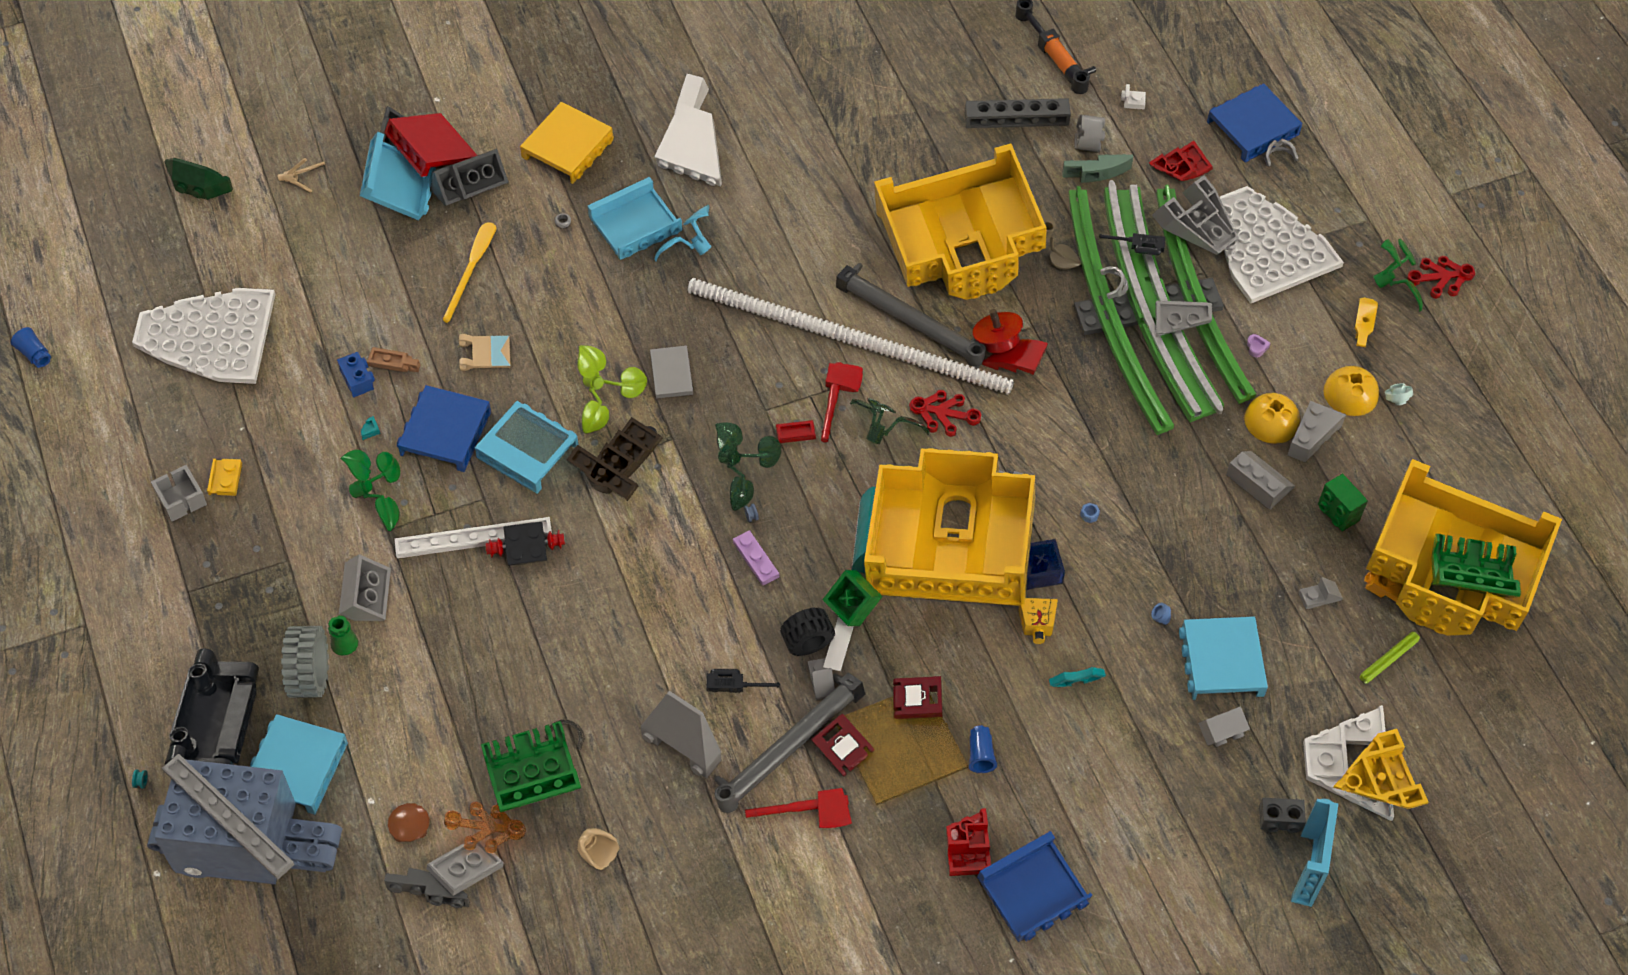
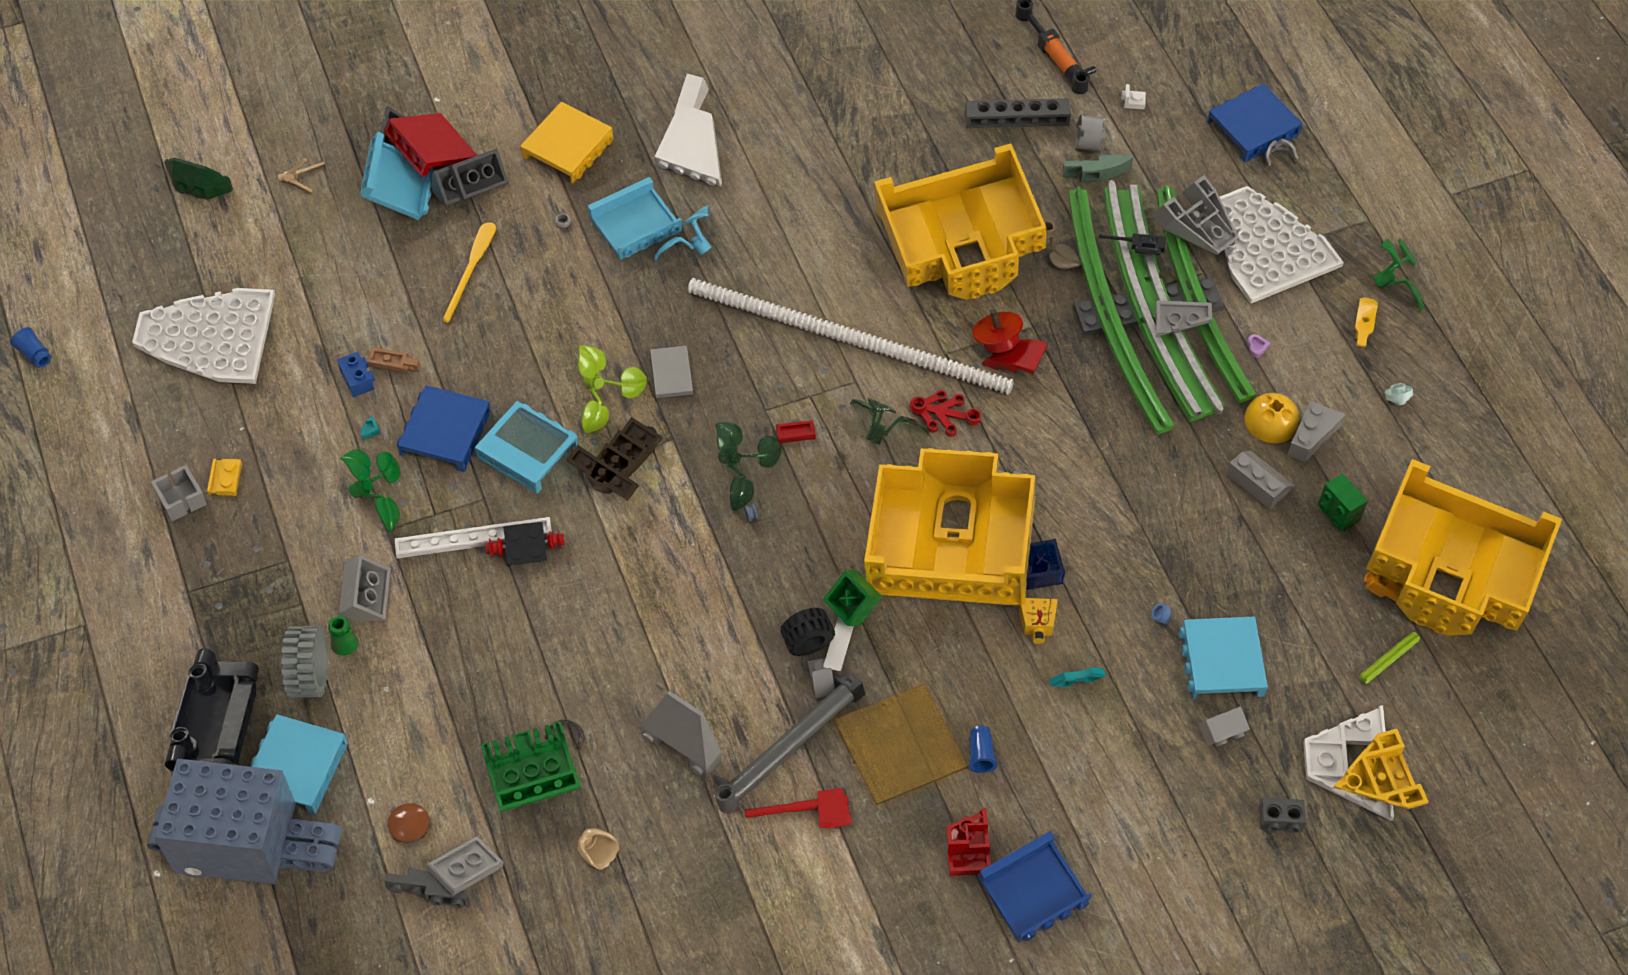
(139, 778): teal bush -> none
(228, 816): light grey tile -> none
(487, 352): tan flag -> none
(487, 826): clear orange plant -> none
(730, 681): black piece -> none
(755, 558): lavender plate -> none
(839, 377): red piece -> none
(844, 747): dark red container -> none
(848, 280): dark grey piece -> none
(862, 529): teal slope -> none
(912, 697): dark red container -> none
(1090, 512): medium blue tile -> none
(1118, 272): light grey helmet -> none
(1183, 163): red slope -> none
(1321, 594): light grey slope -> none
(1321, 829): medium azure panel -> none
(1351, 391): yellow piece -> none
(1463, 273): red plant -> none
(1471, 569): green slope -> none

